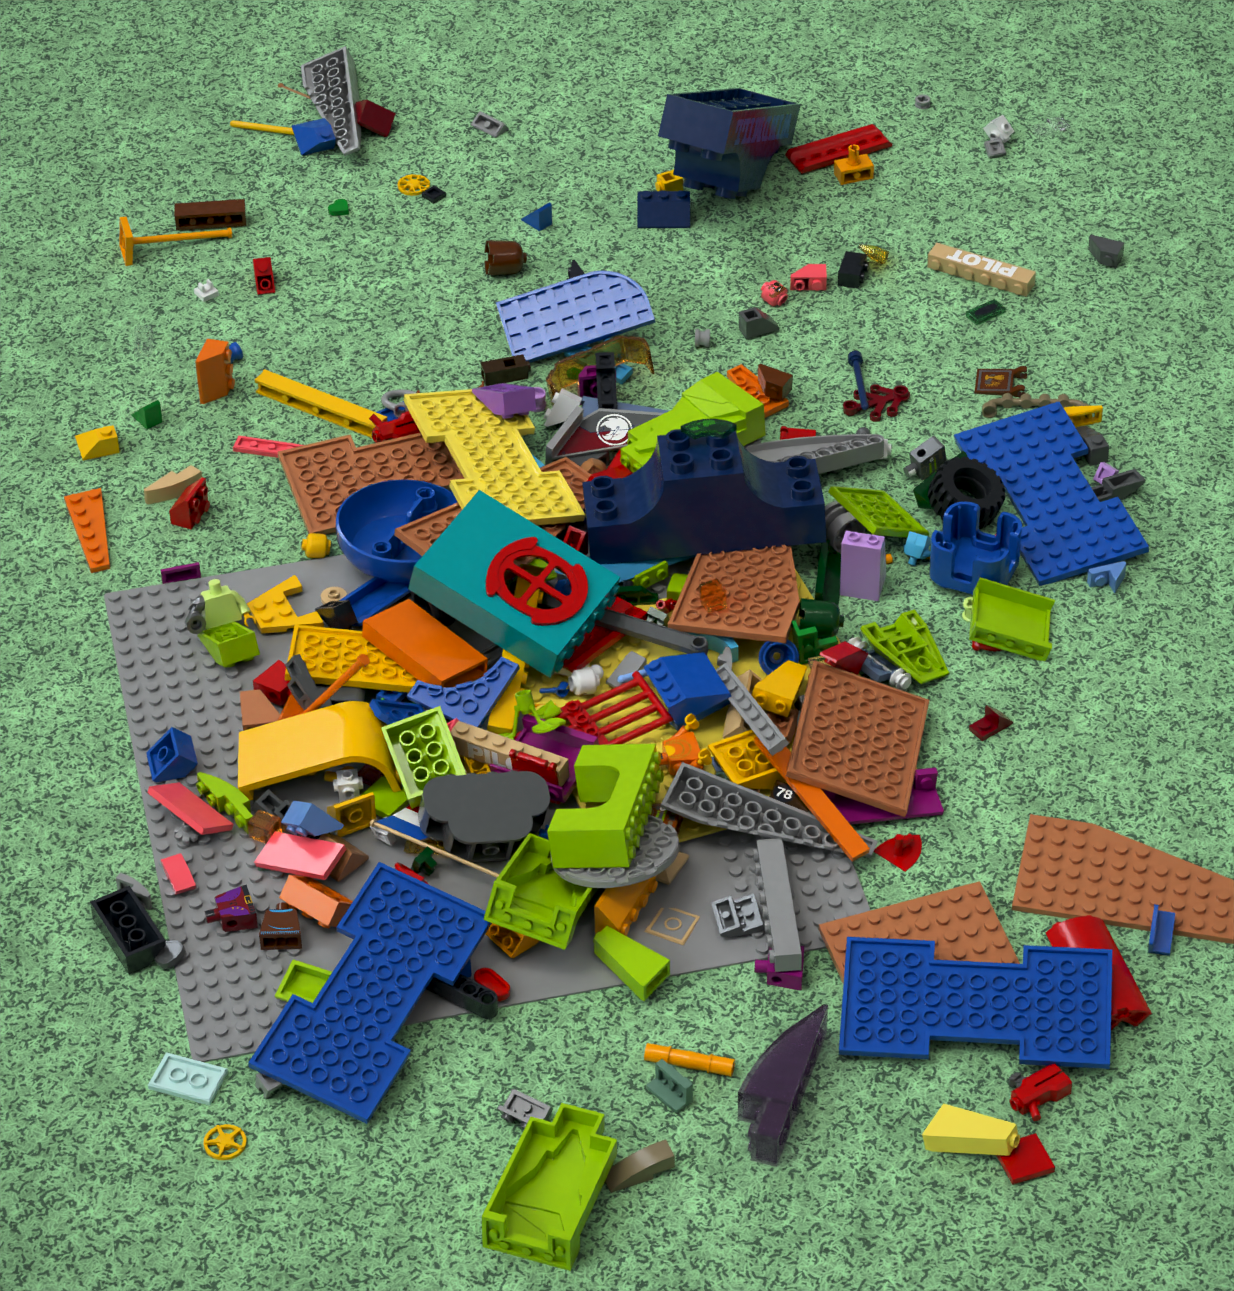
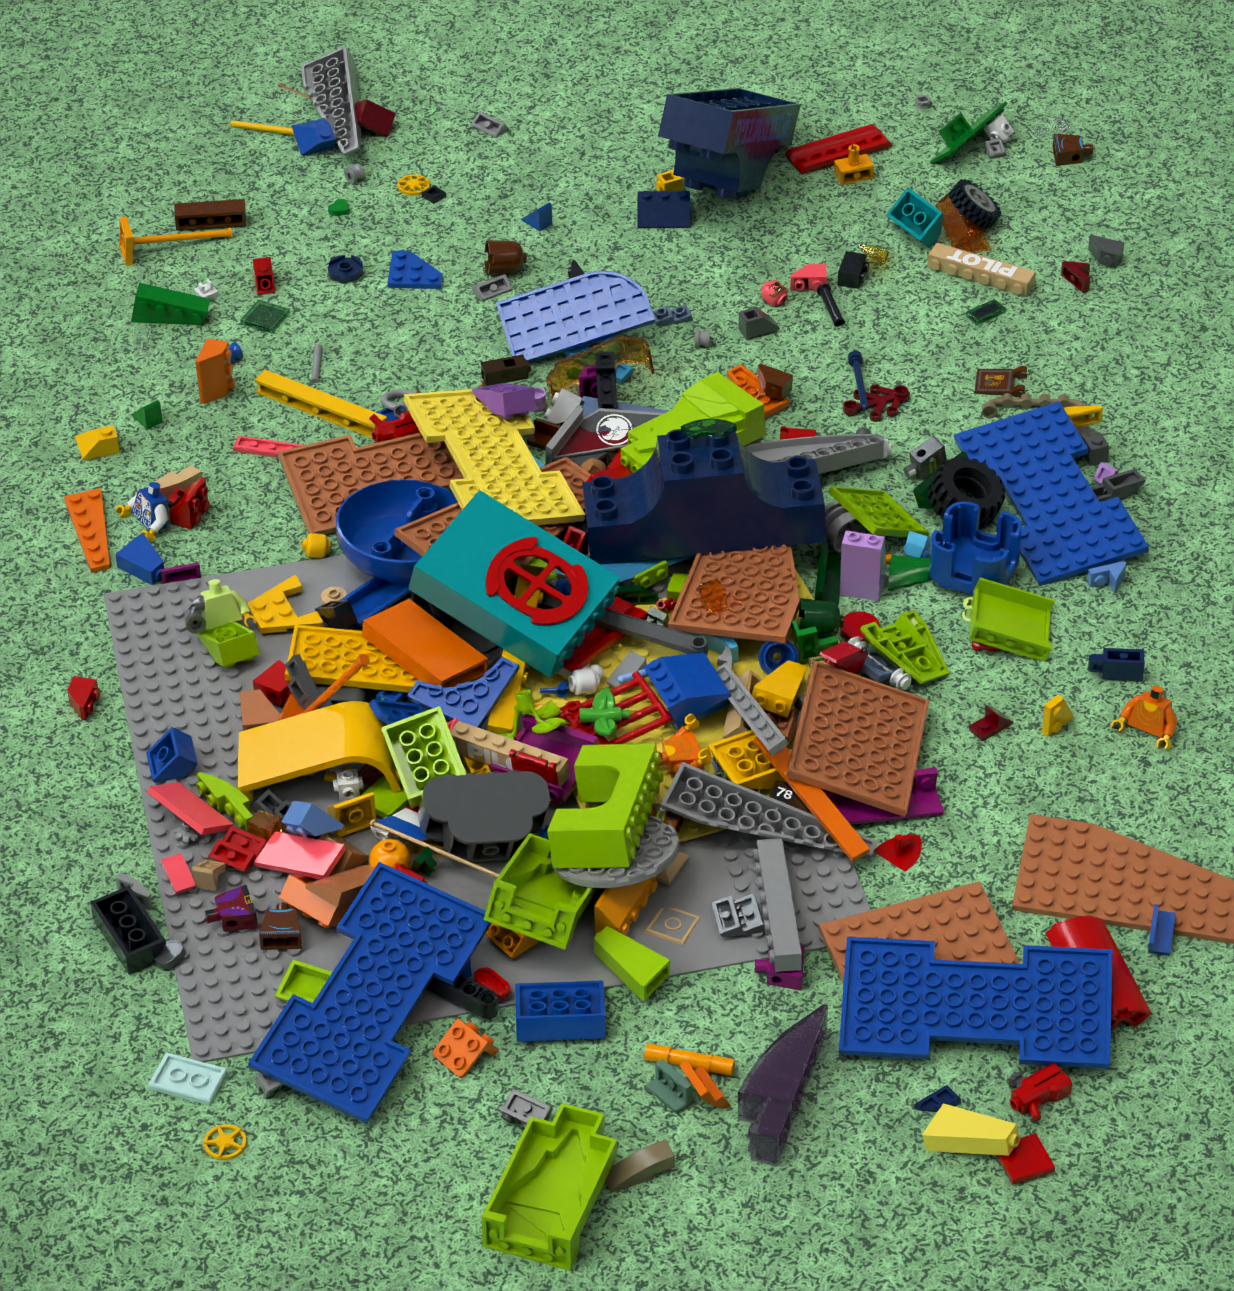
(82, 695): none -> red slope
(140, 560): none -> blue slope
(149, 507): none -> torso
(168, 306): none -> green wedge
(173, 497): none -> red tile
(207, 874): none -> tan slope
(238, 849): none -> red slope
(265, 316): none -> clear green tile
(316, 363): none -> light grey bar
(341, 887): none -> nougat slope
(353, 269): none -> dark blue plate
(354, 173): none -> light grey wheel
(390, 852): none -> light orange cylinder
(412, 272): none -> blue plate
(463, 1047): none -> orange bracket
(492, 287): none -> light grey slope
(543, 433): none -> reddish brown panel
(560, 1011): none -> blue slope
(603, 713): none -> bright green plant
(665, 316): none -> sand blue slope
(705, 1085): none -> orange slope
(833, 310): none -> black pin
(853, 623): none -> red tile
(908, 571): none -> green slope
(917, 217): none -> teal slope
(935, 1100): none -> dark blue tile
(958, 131): none -> green bracket
(960, 230): none -> clear orange slope
(974, 203): none -> black wheel
(1055, 715): none -> yellow wing
(1069, 149): none -> reddish brown torso
(1077, 274): none -> dark red slope
(1118, 664): none -> dark blue brick
(1150, 714): none -> orange torso

